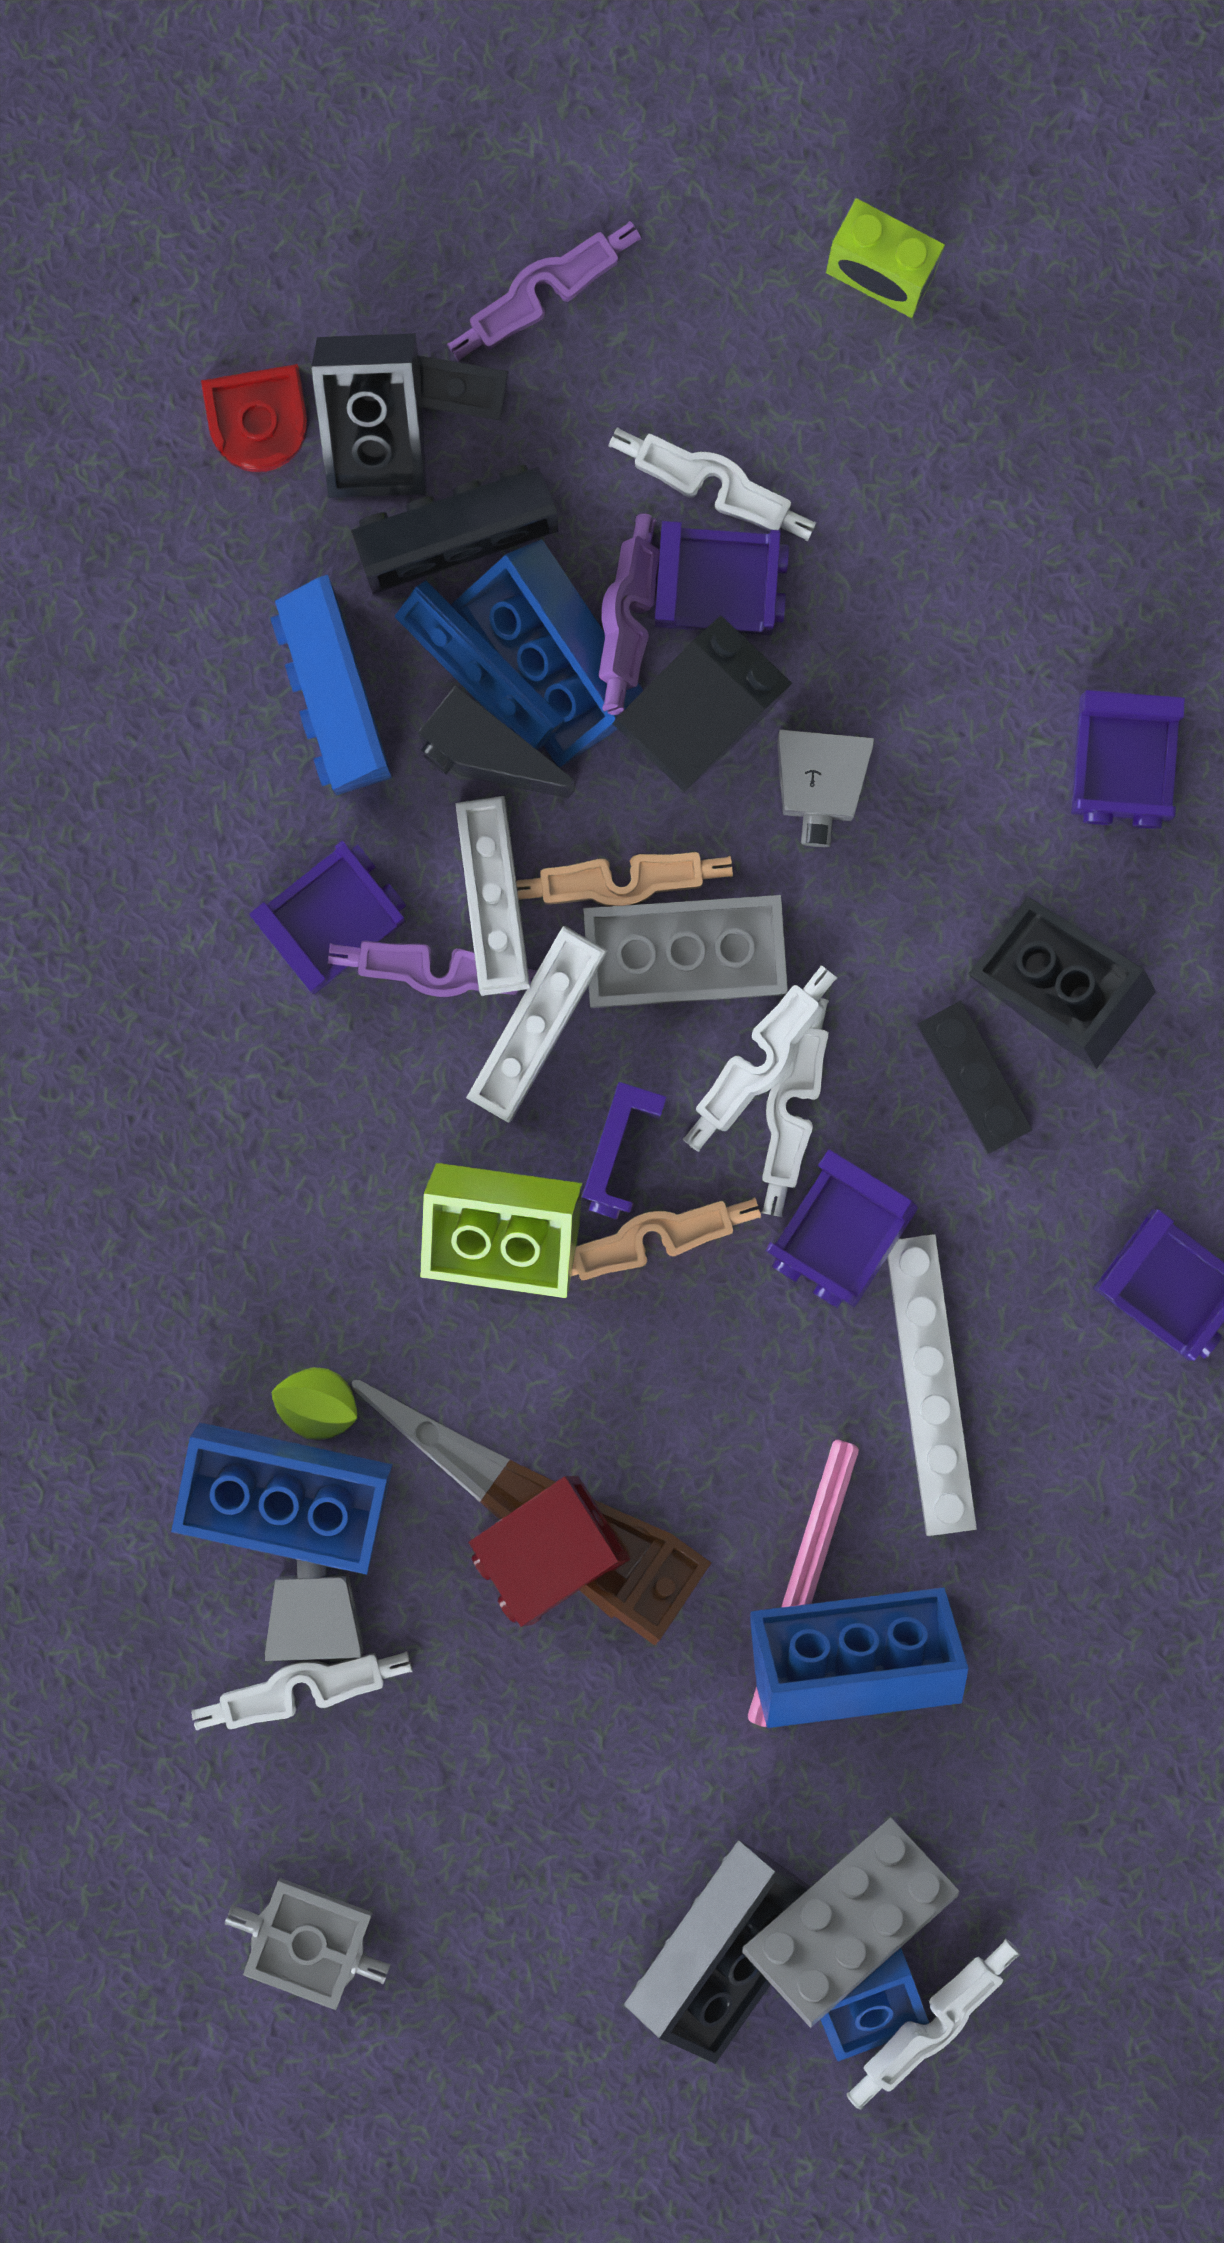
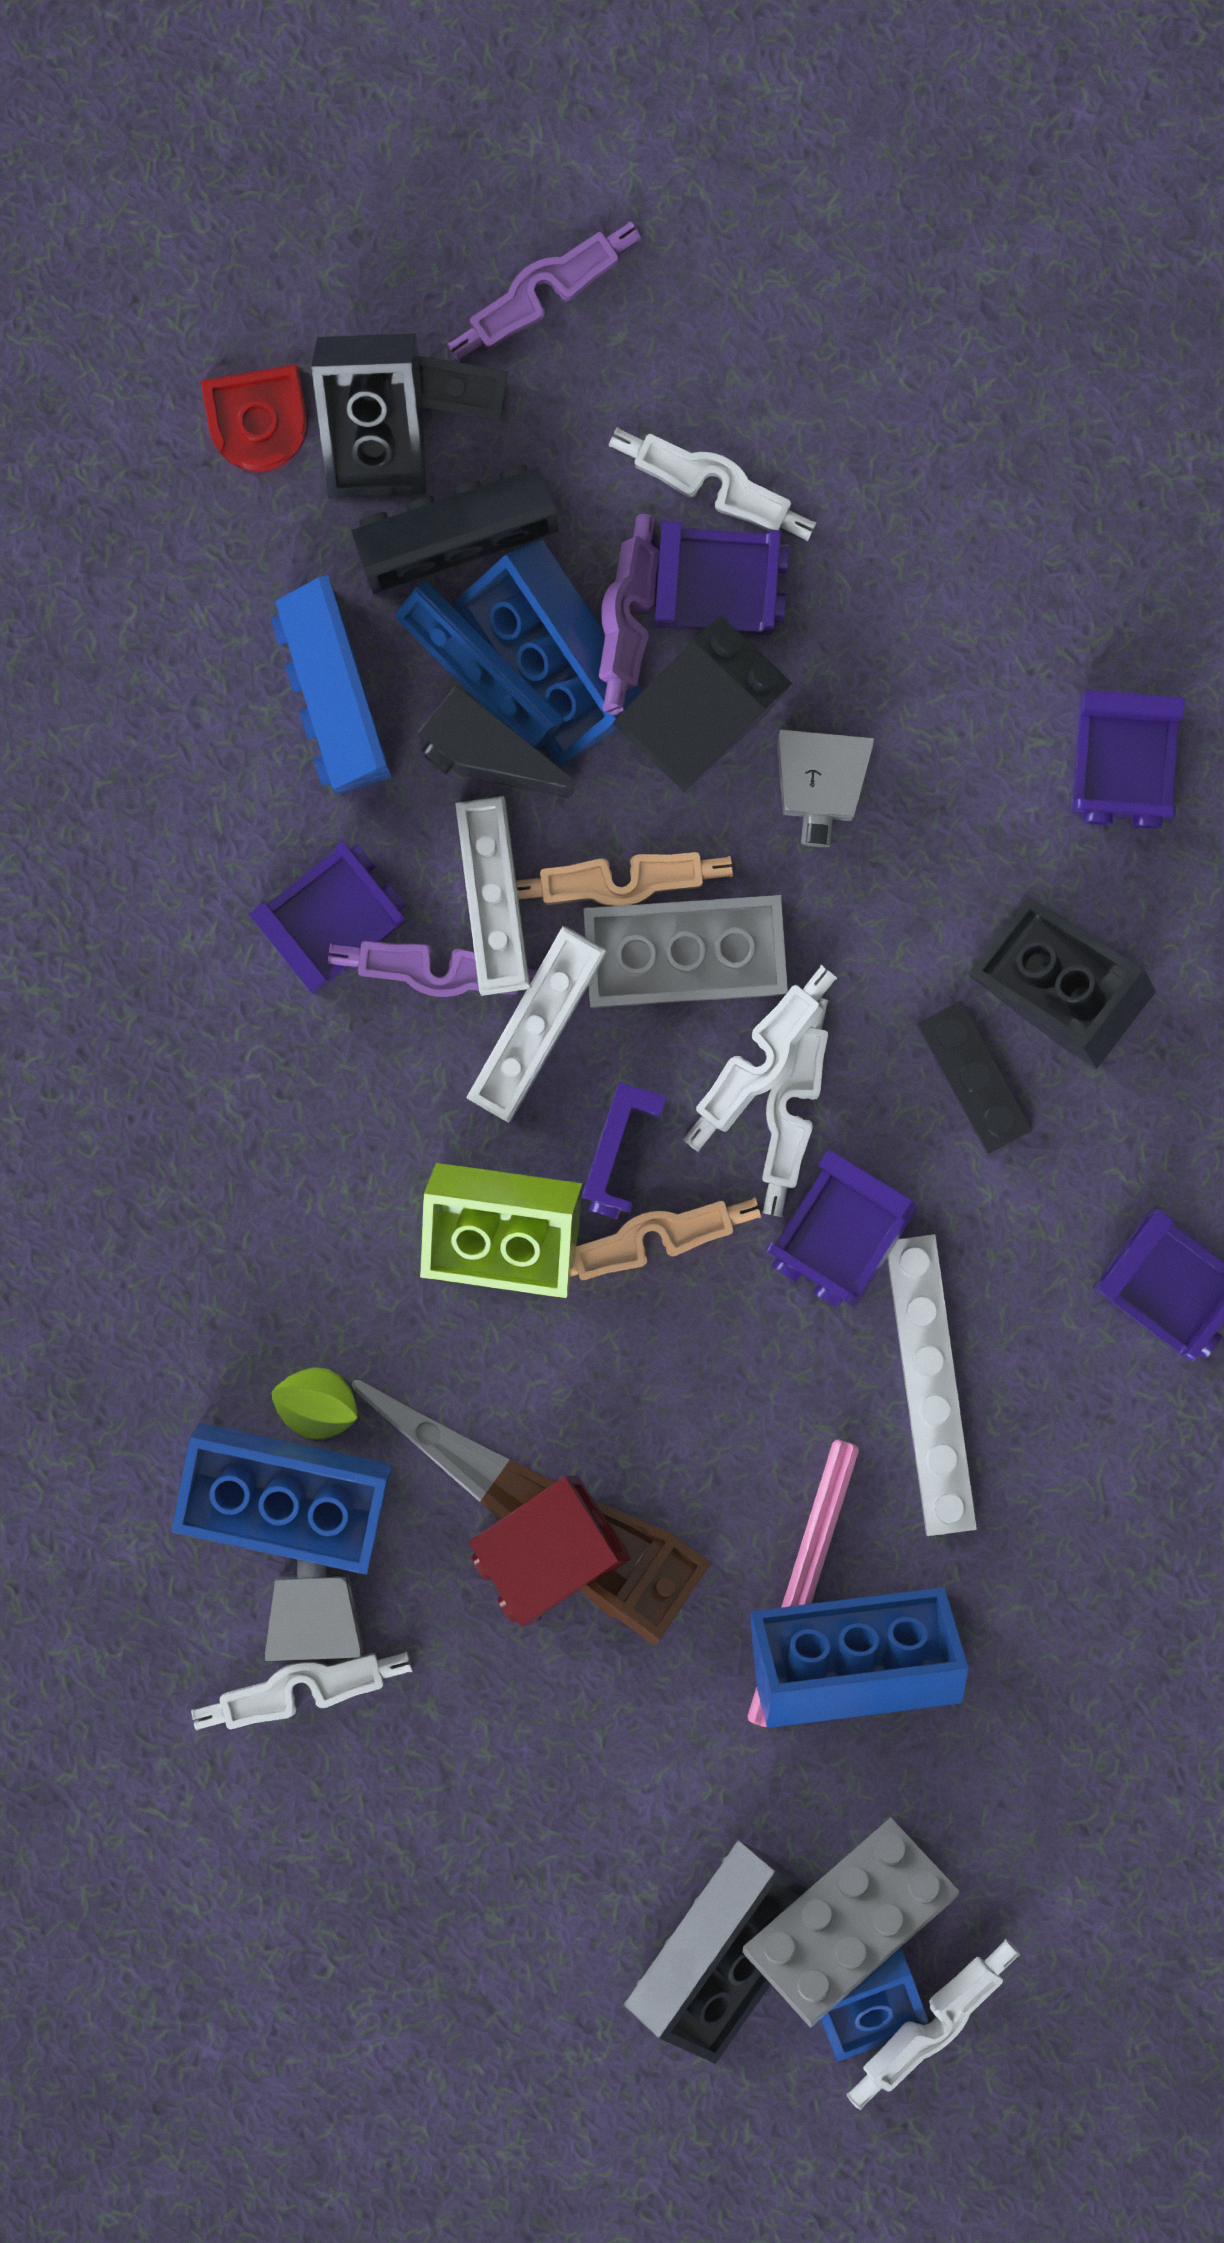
(307, 1943): light grey plate -> none
(884, 258): lime brick -> none

